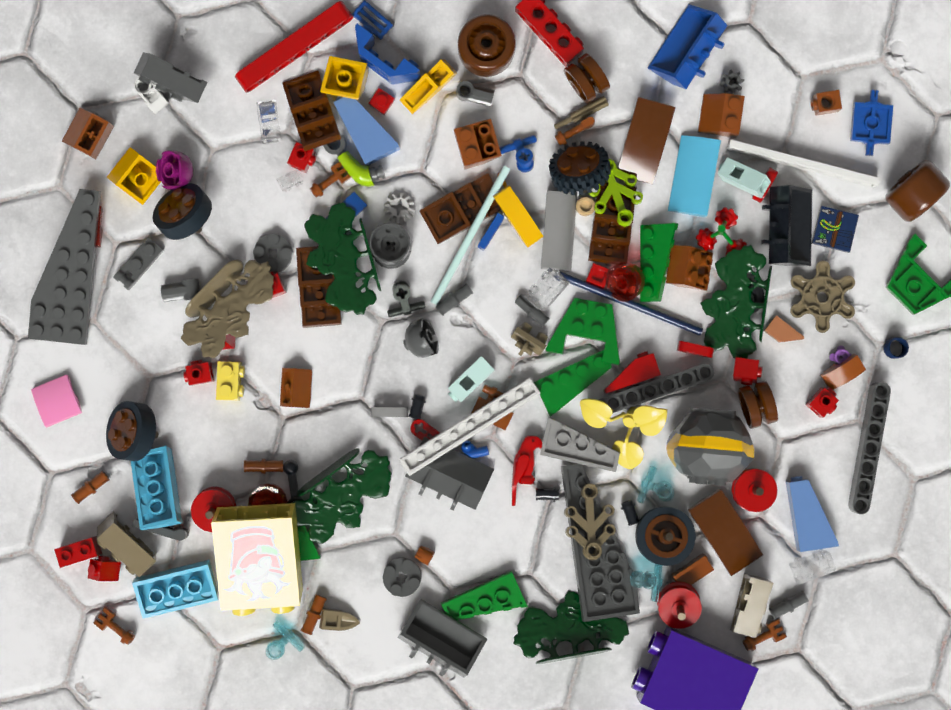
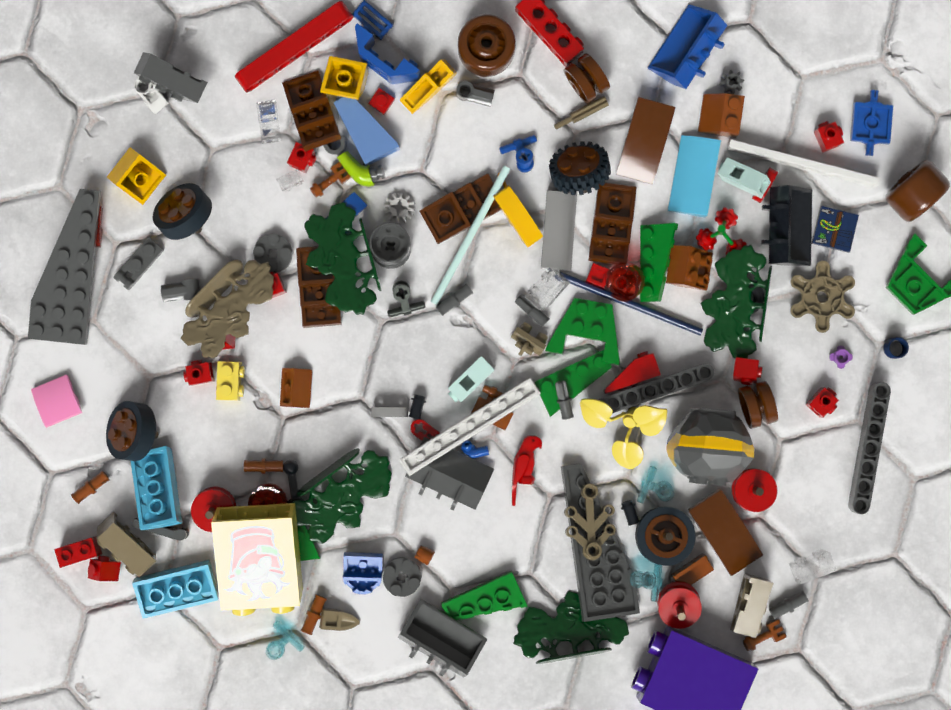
(88, 133): dark orange slope -> none
(127, 636): dark orange hinge -> none
(174, 170): magenta cylinder -> none
(362, 571): none -> blue slope
(420, 339): dark grey cylinder -> none
(477, 143): dark orange slope -> none
(491, 231): blue tile -> none
(547, 494): black pin -> none
(564, 400): none -> dark grey axle
(573, 446): light grey wing -> none
(584, 125): dark orange hinge -> none
(585, 206): tan tile -> none
(615, 189): lime plant -> none
(695, 349): red beam -> none
(782, 331): nougat tile -> none
(808, 518): medium blue slope -> none
(829, 136): none -> red brick
(834, 102): dark orange brick -> none
(844, 372): dark orange slope -> none

